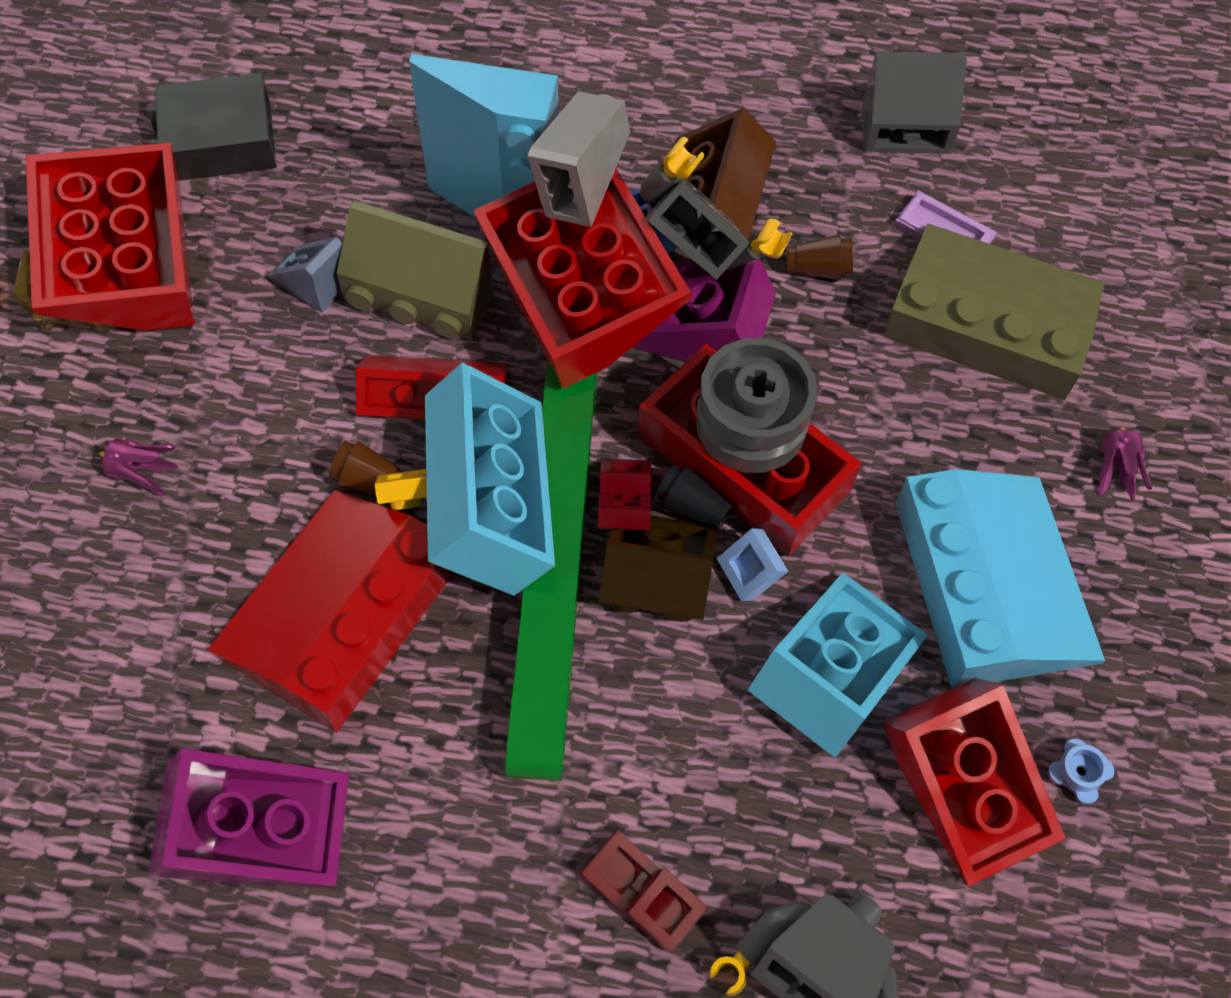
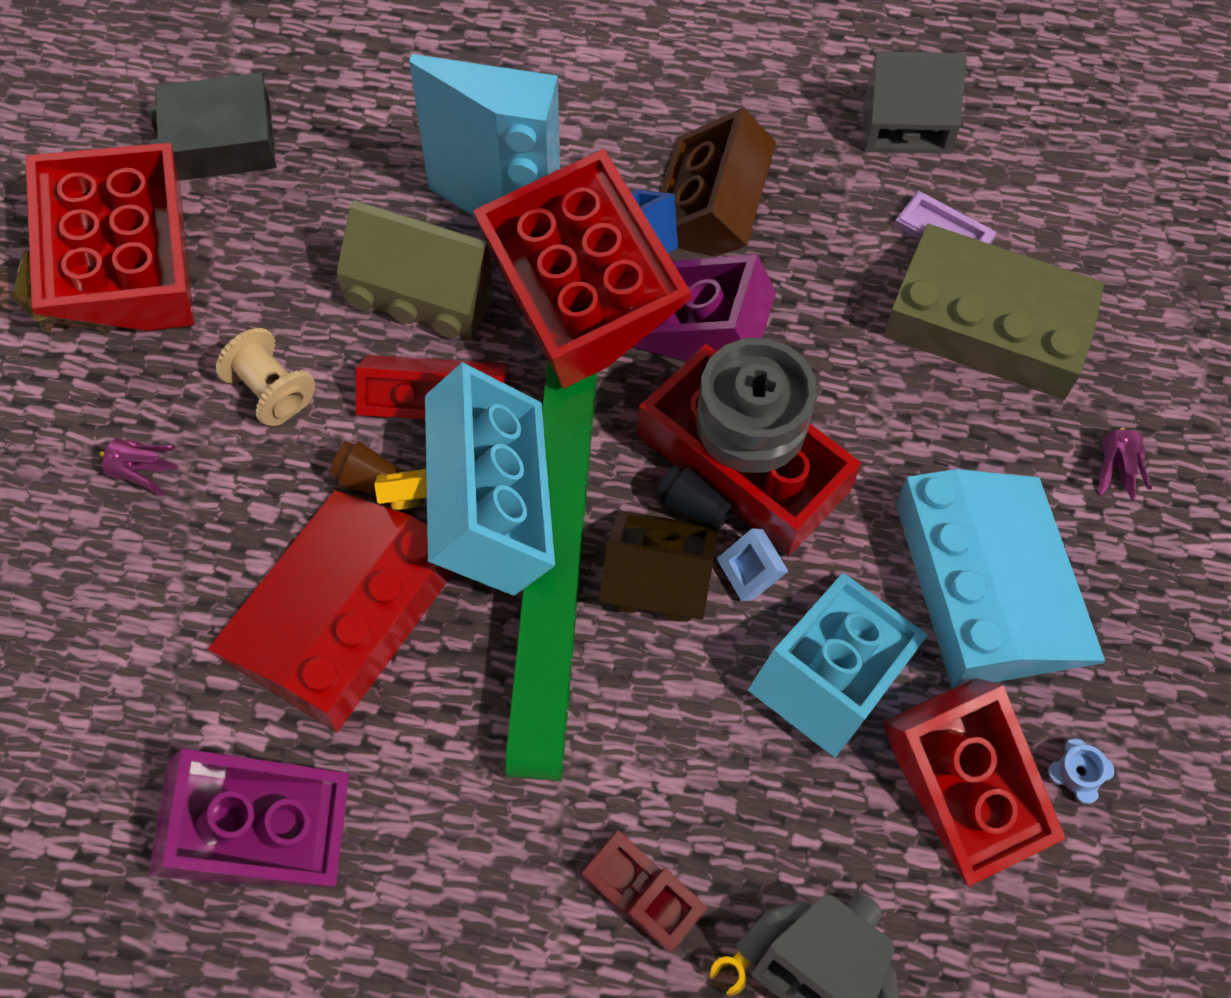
(251, 360): none -> tan hose
(311, 272): sand blue slope -> none
(578, 156): light grey slope -> none
(625, 494): dark red slope -> none
(697, 223): dark grey torso -> none
(822, 258): reddish brown cone -> none

